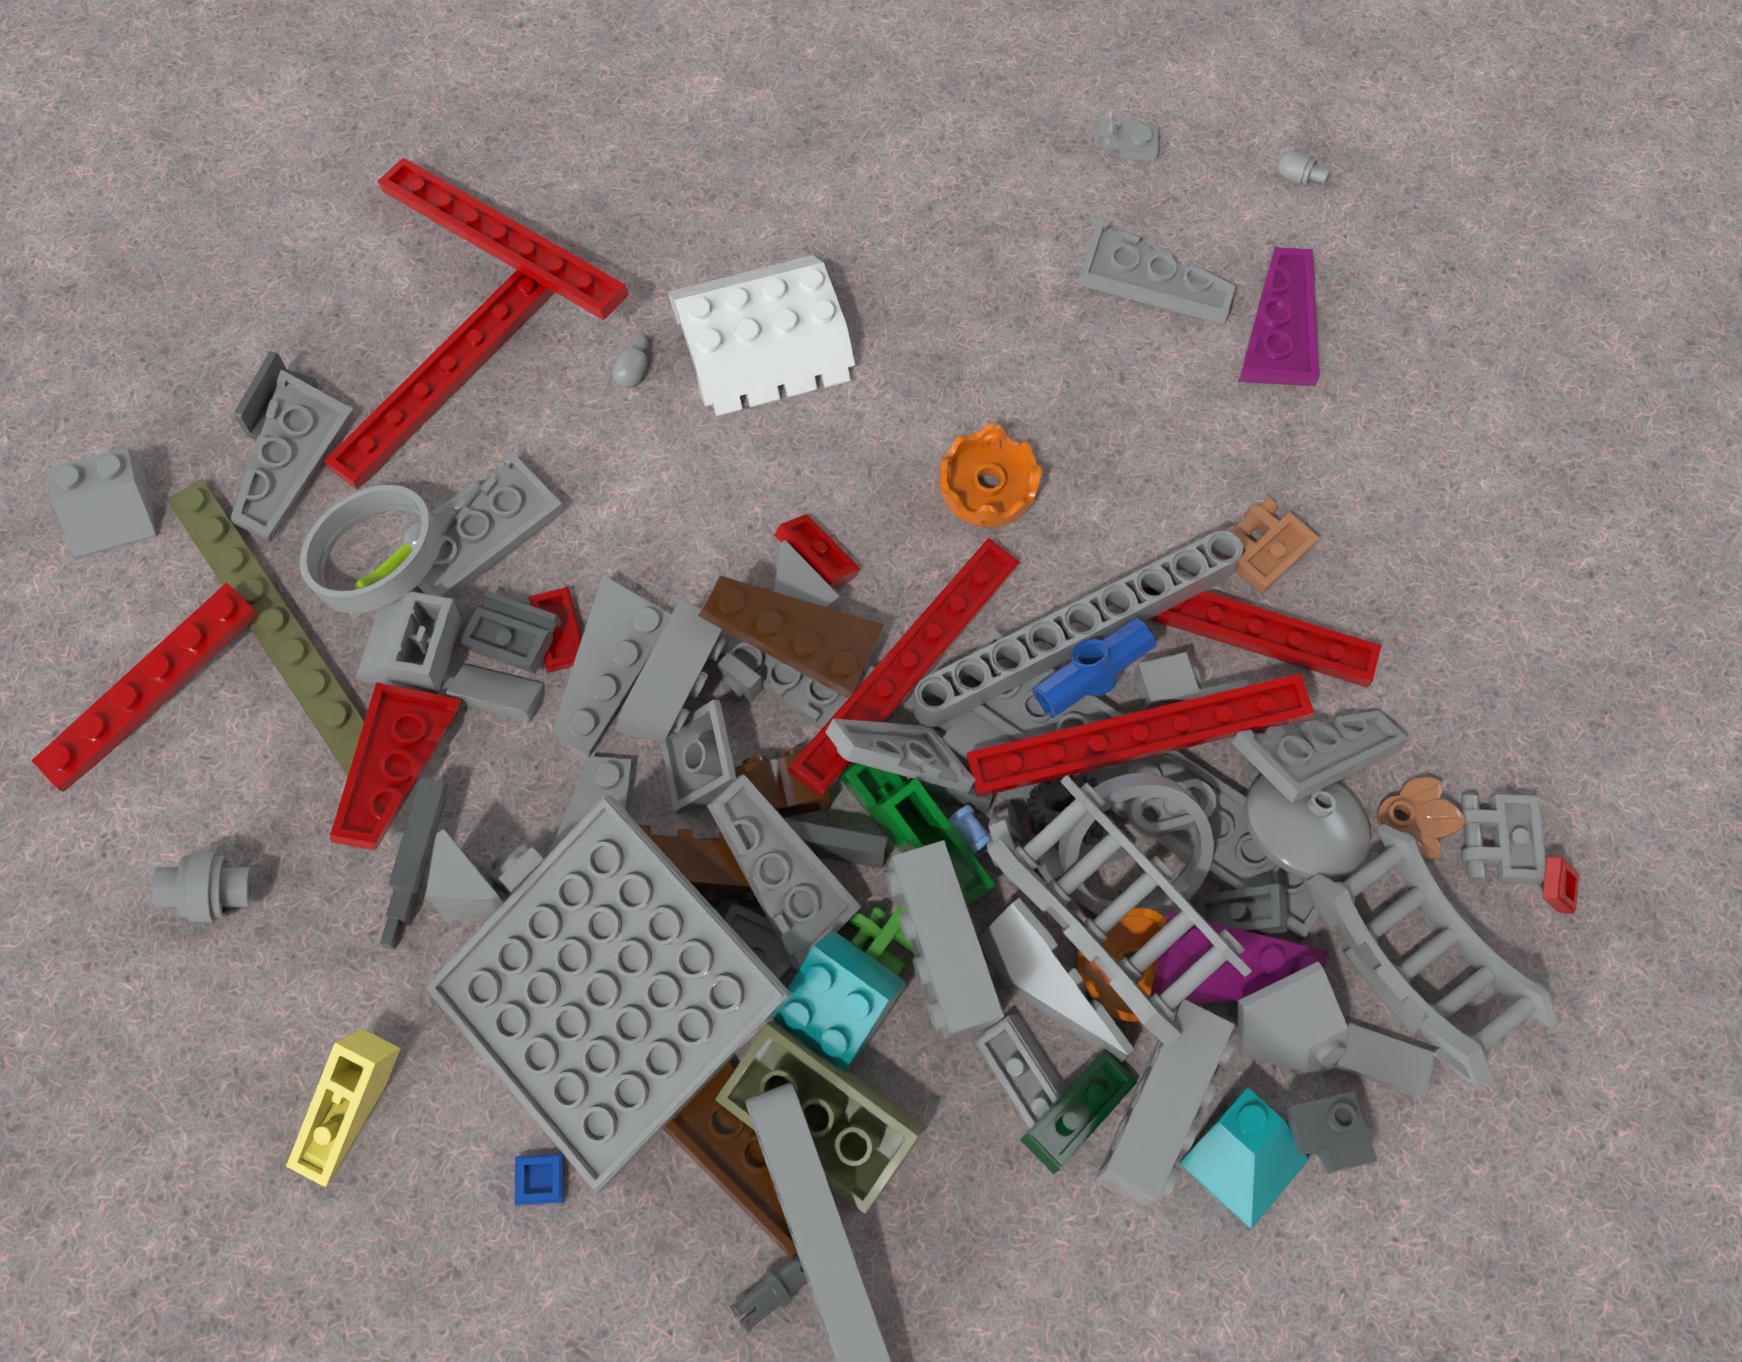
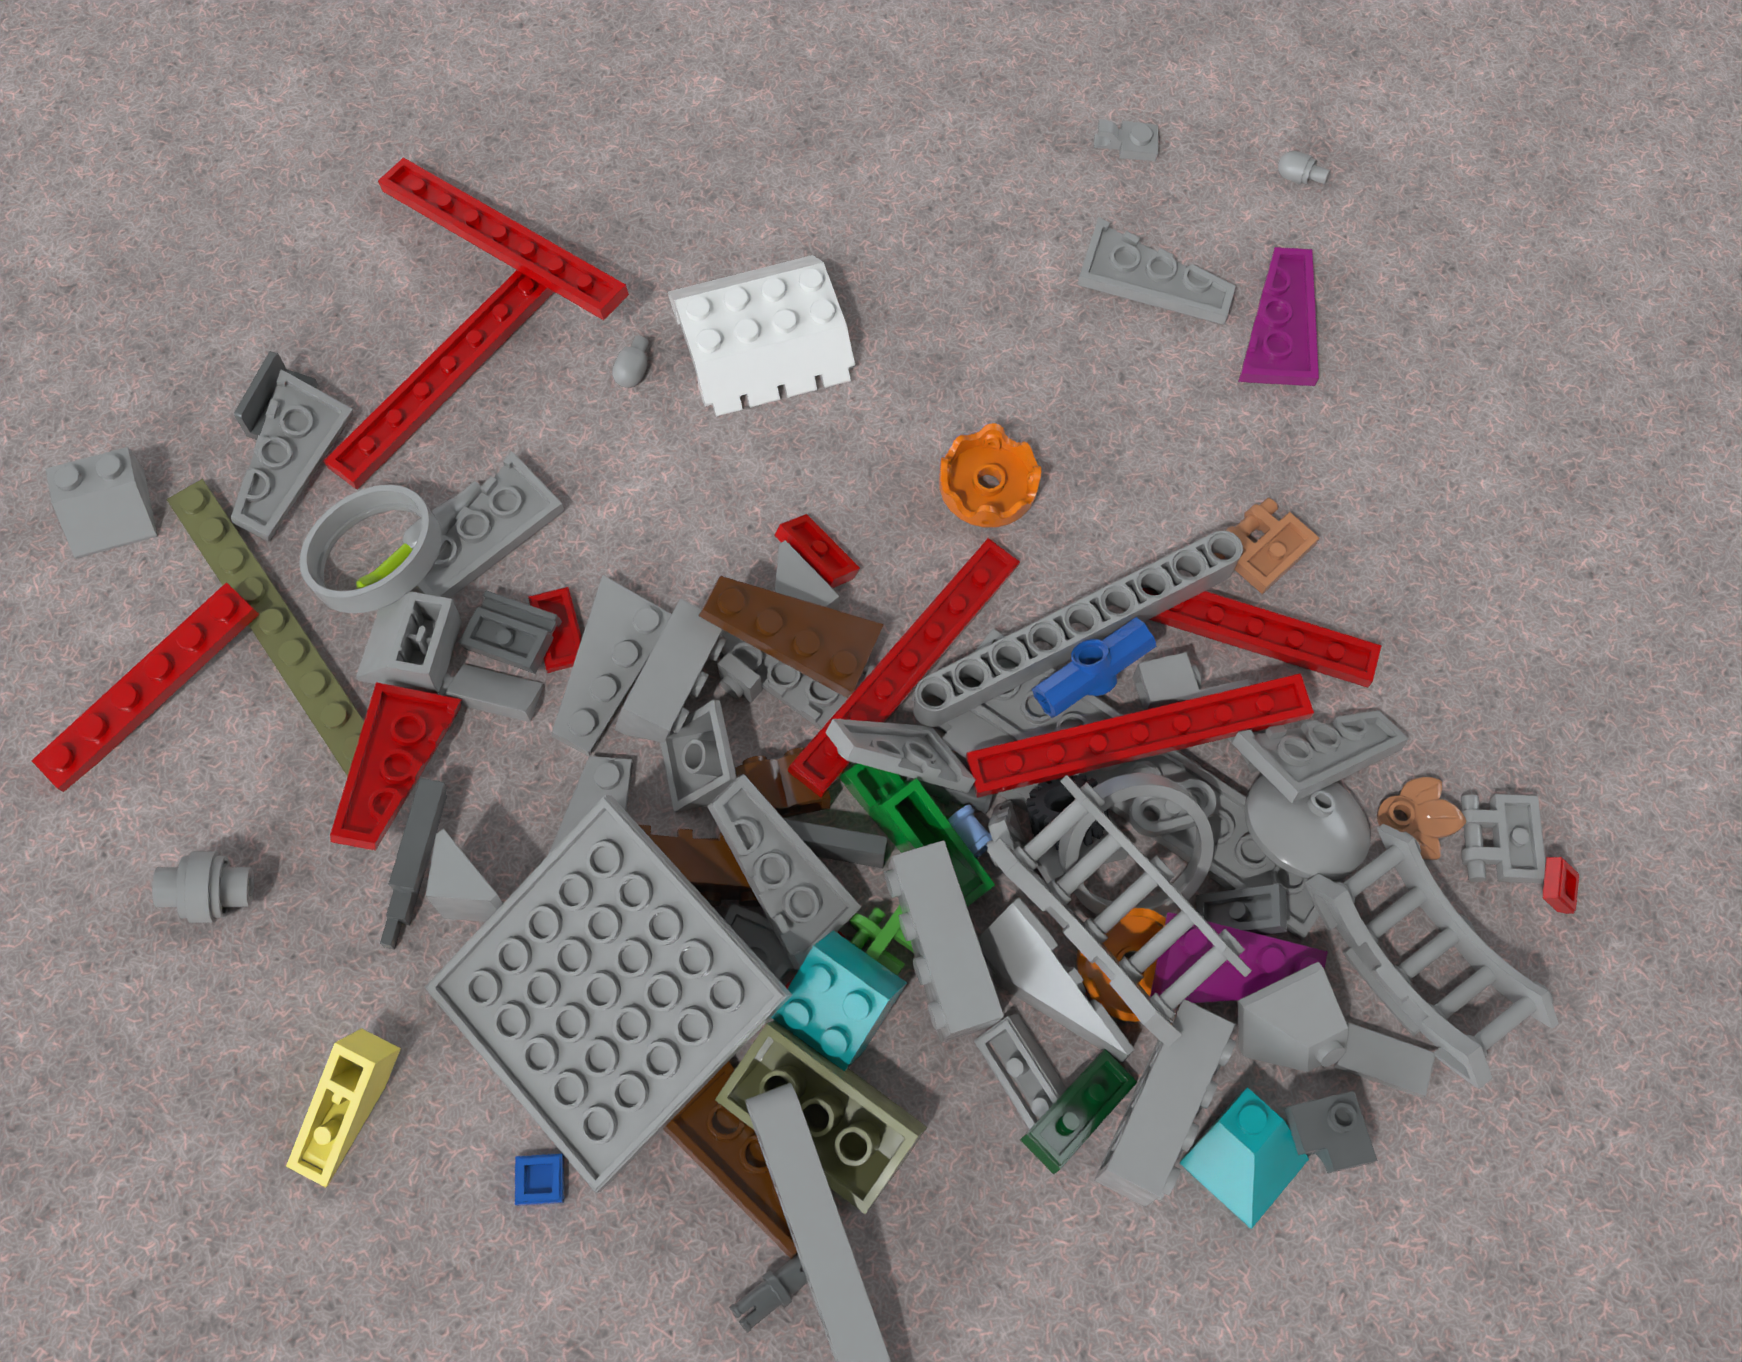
(514, 867): light grey slope -> none

